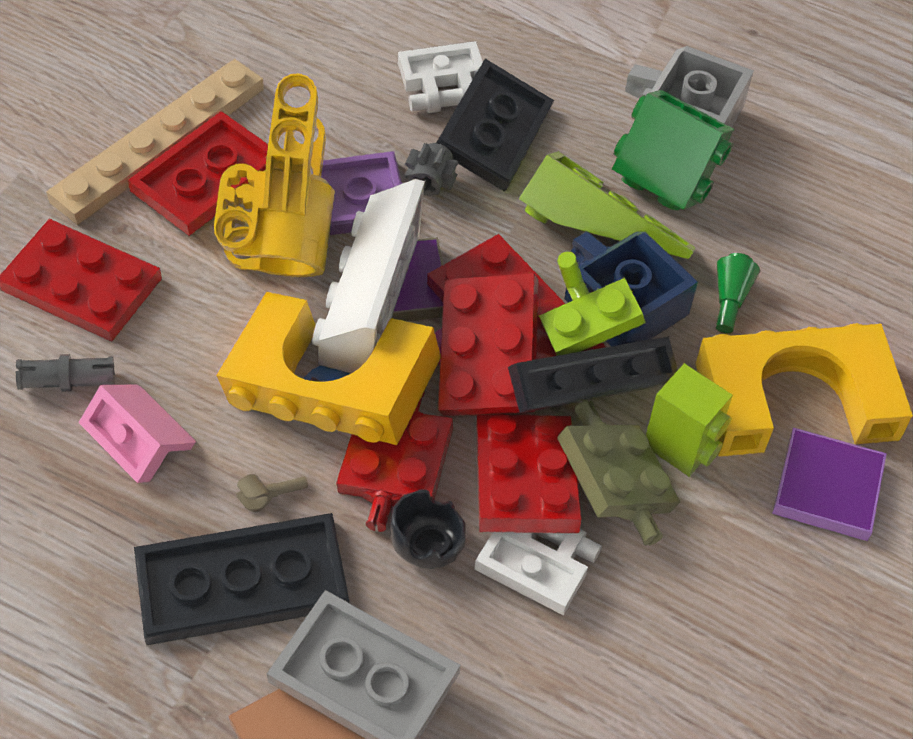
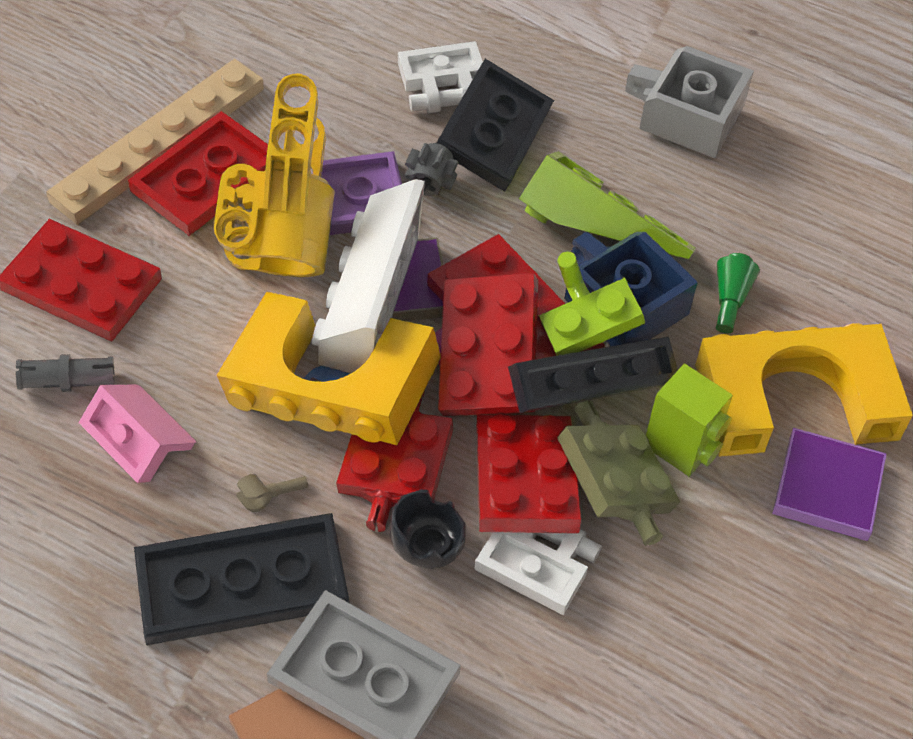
(672, 150): green brick -> none

